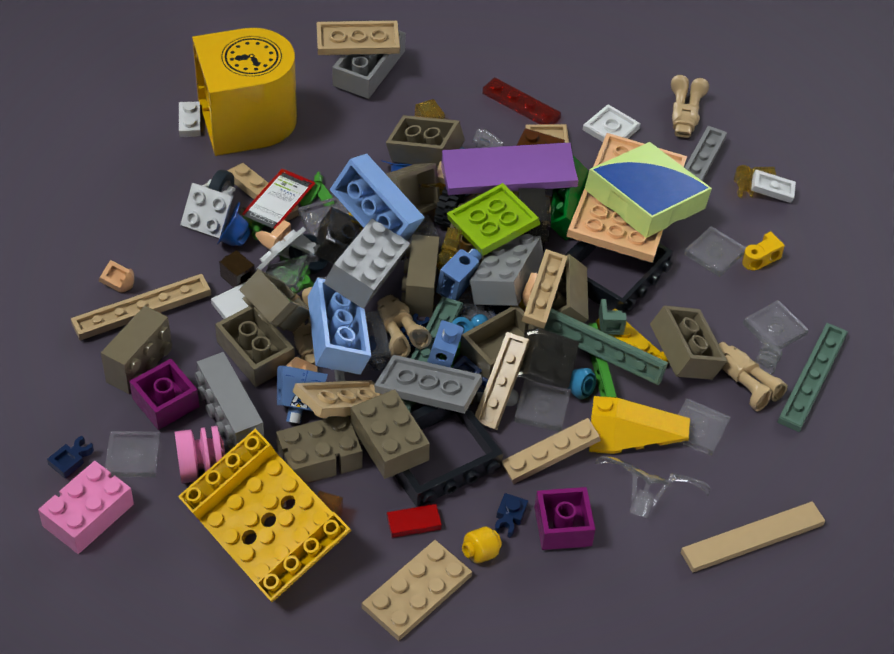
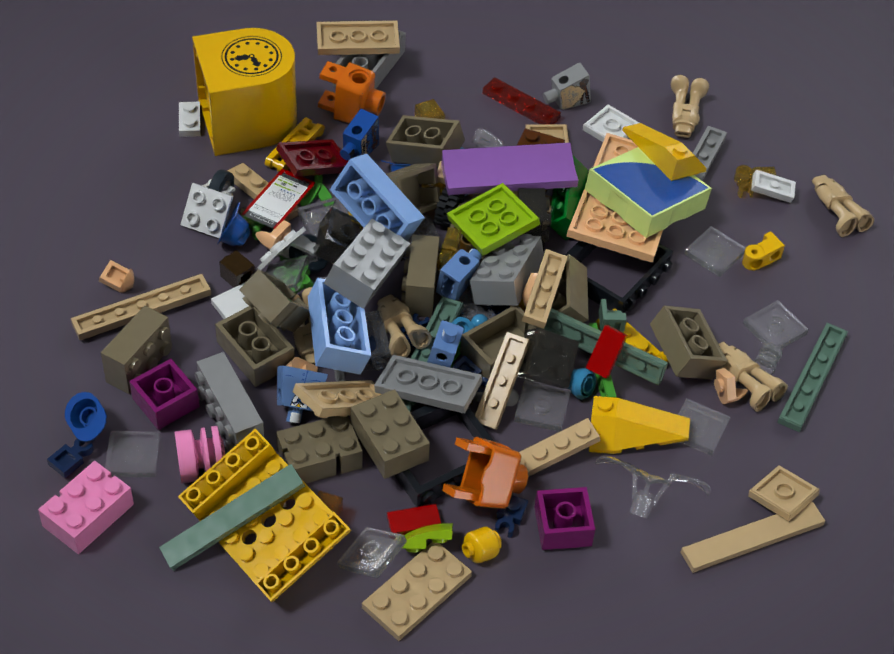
(85, 416): none -> blue piece
(231, 517): none -> sand green tile
(304, 131): none -> yellow plate
(312, 157): none -> dark red plate
(352, 93): none -> orange piece
(360, 135): none -> blue torso
(372, 552): none -> clear plate
(418, 538): none -> lime slope
(489, 474): none -> orange piece
(569, 88): none -> light grey torso
(606, 351): none -> red tile
(665, 152): none -> yellow wedge
(726, 387): none -> light nougat plate
(783, 493): none -> tan tile
(836, 199): none -> tan piece

